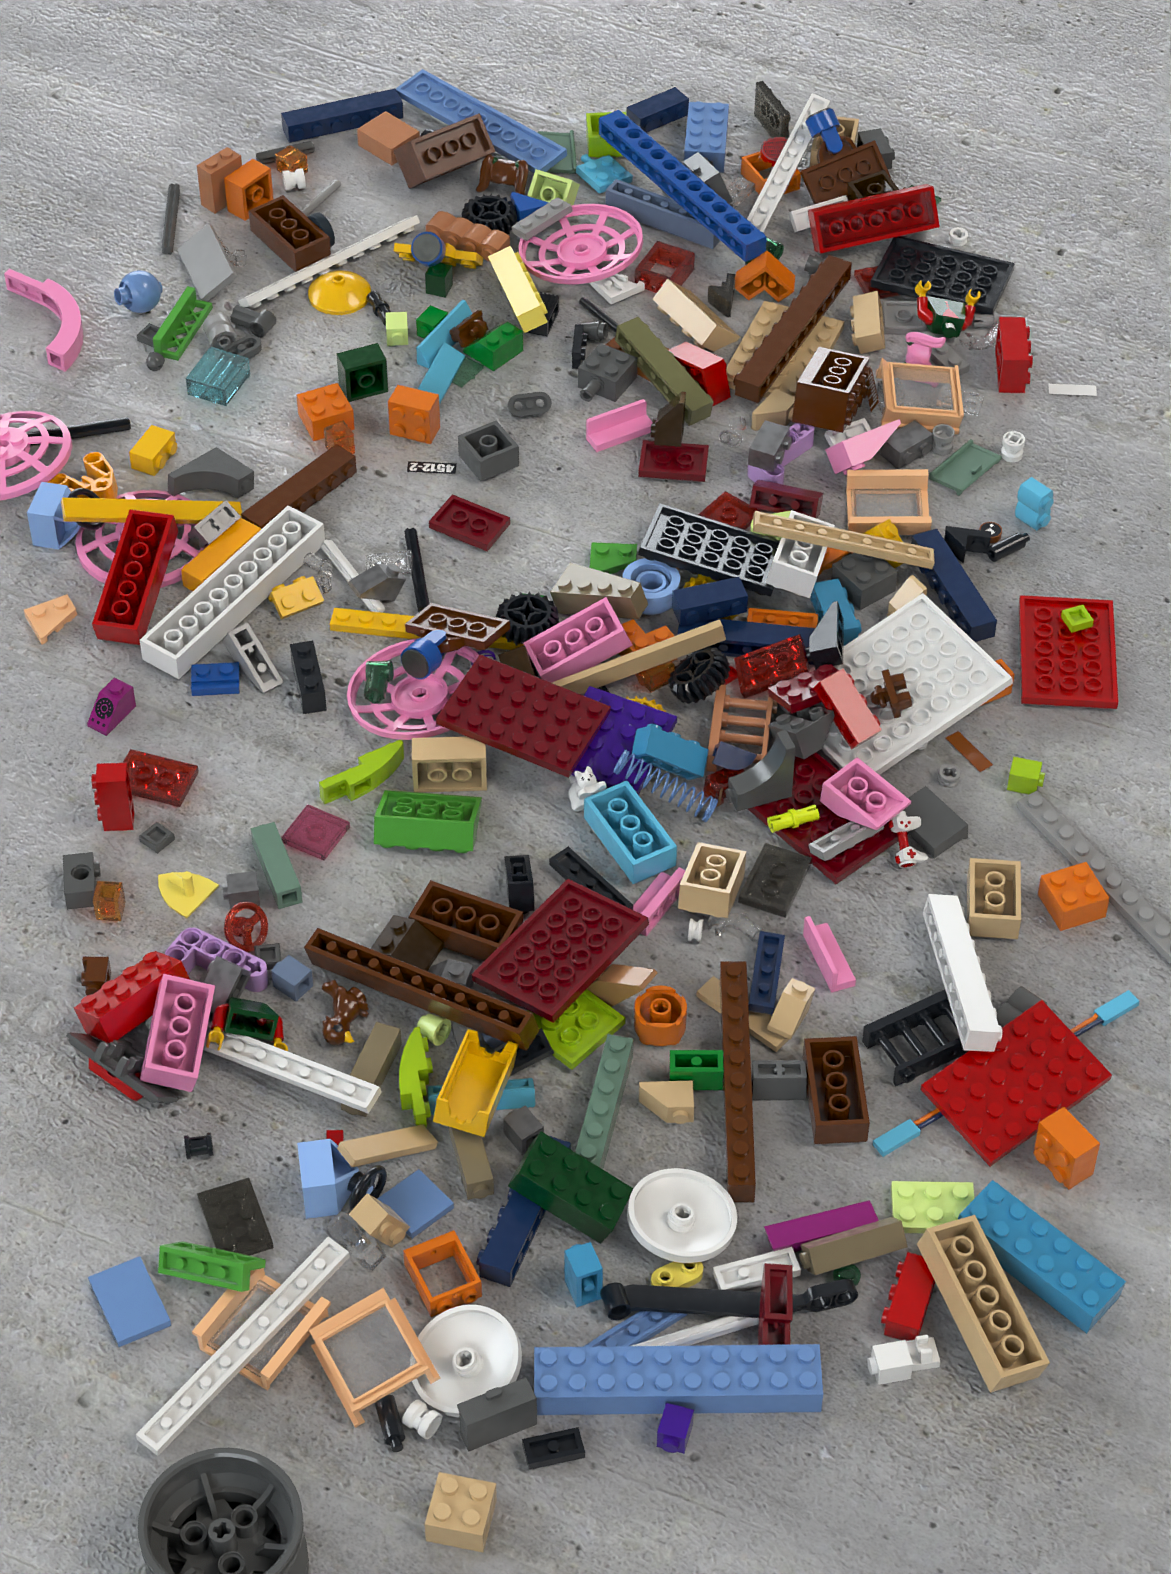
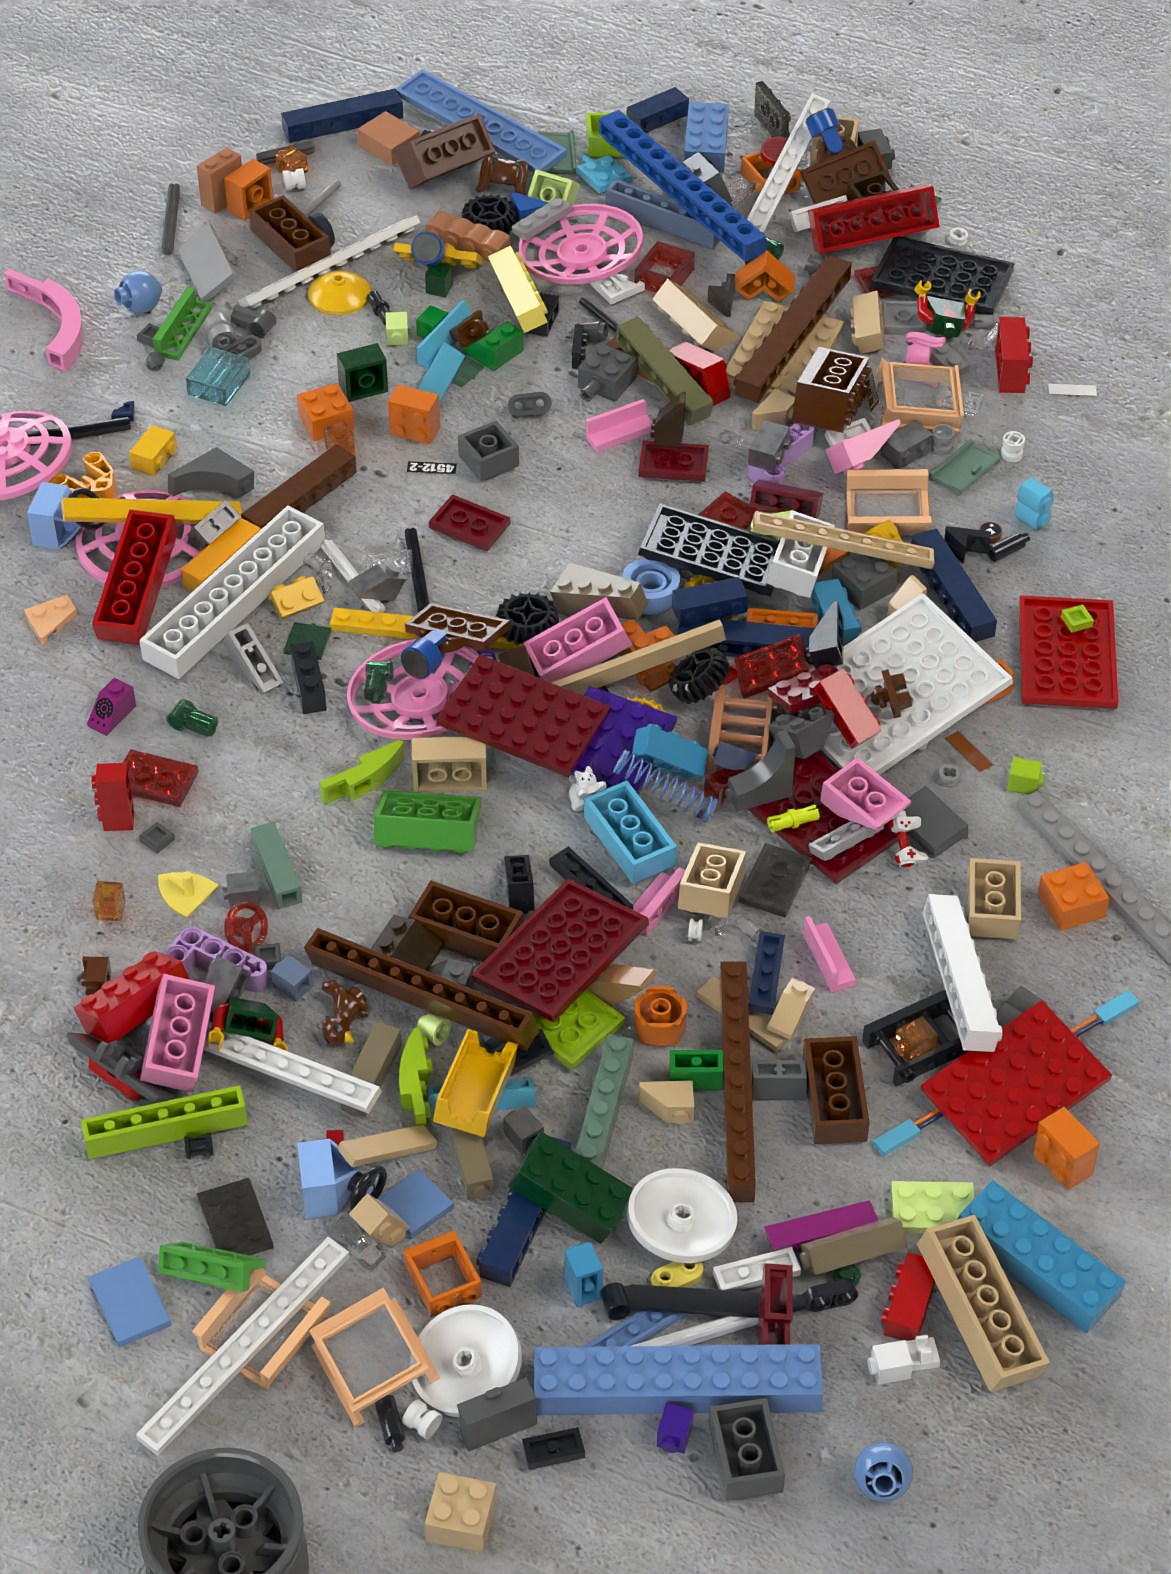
(80, 879): dark grey brick -> none
(127, 410): none -> dark blue tile
(164, 1122): none -> lime brick
(187, 716): none -> clear green piece
(215, 679): blue plate -> none
(305, 632): none -> clear green piece
(315, 832): clear pink tile -> none
(612, 556): bright green wing -> none
(746, 1449): none -> dark grey brick
(883, 1471): none -> medium blue brick
(915, 1039): none -> clear orange brick

